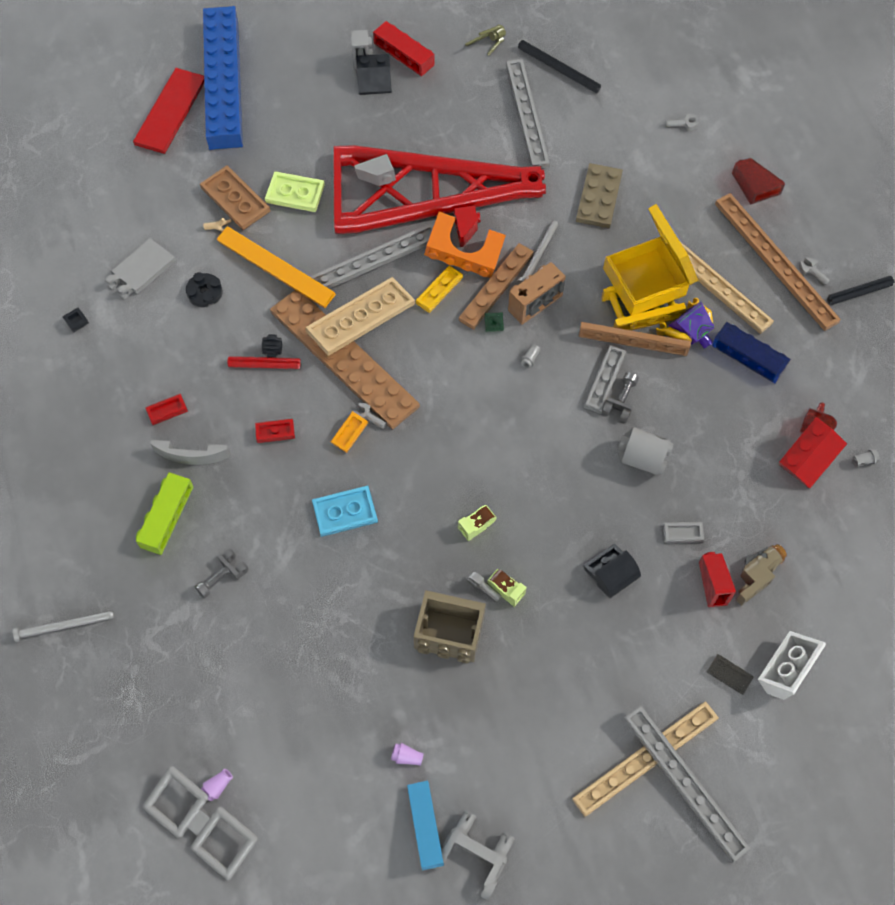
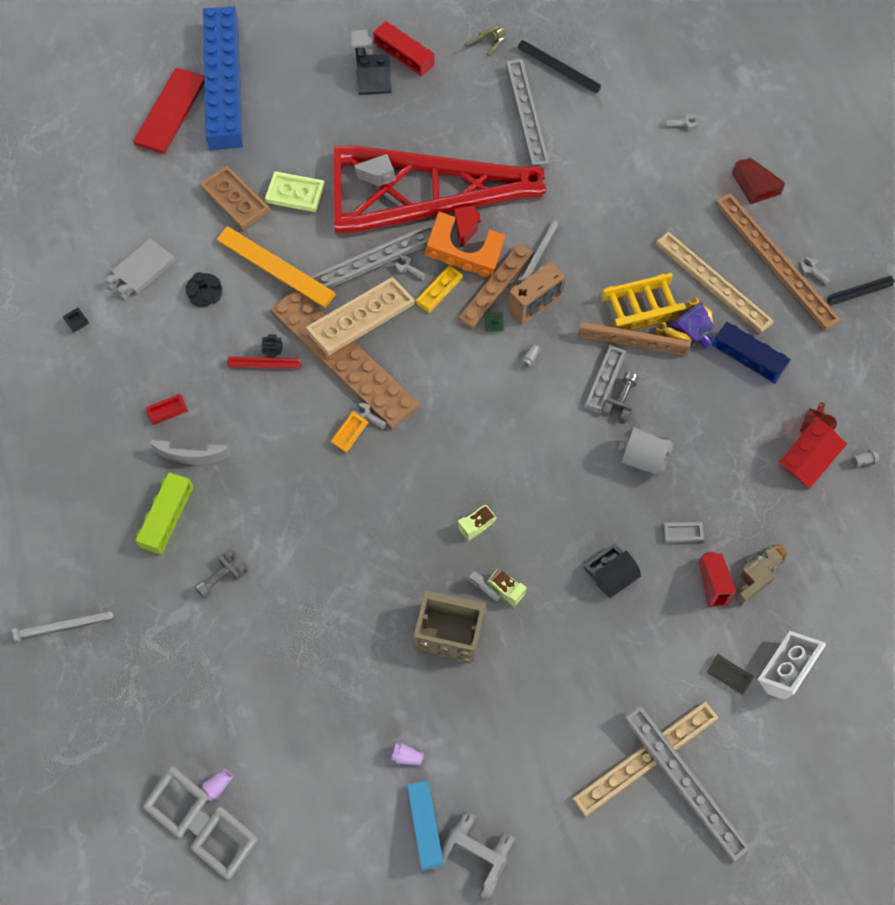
(216, 225): tan bar -> none
(275, 430): red plate -> none
(344, 511): medium azure tile -> none
(408, 267): none -> light grey bar
(599, 195): dark tan plate -> none
(651, 270): yellow container -> none

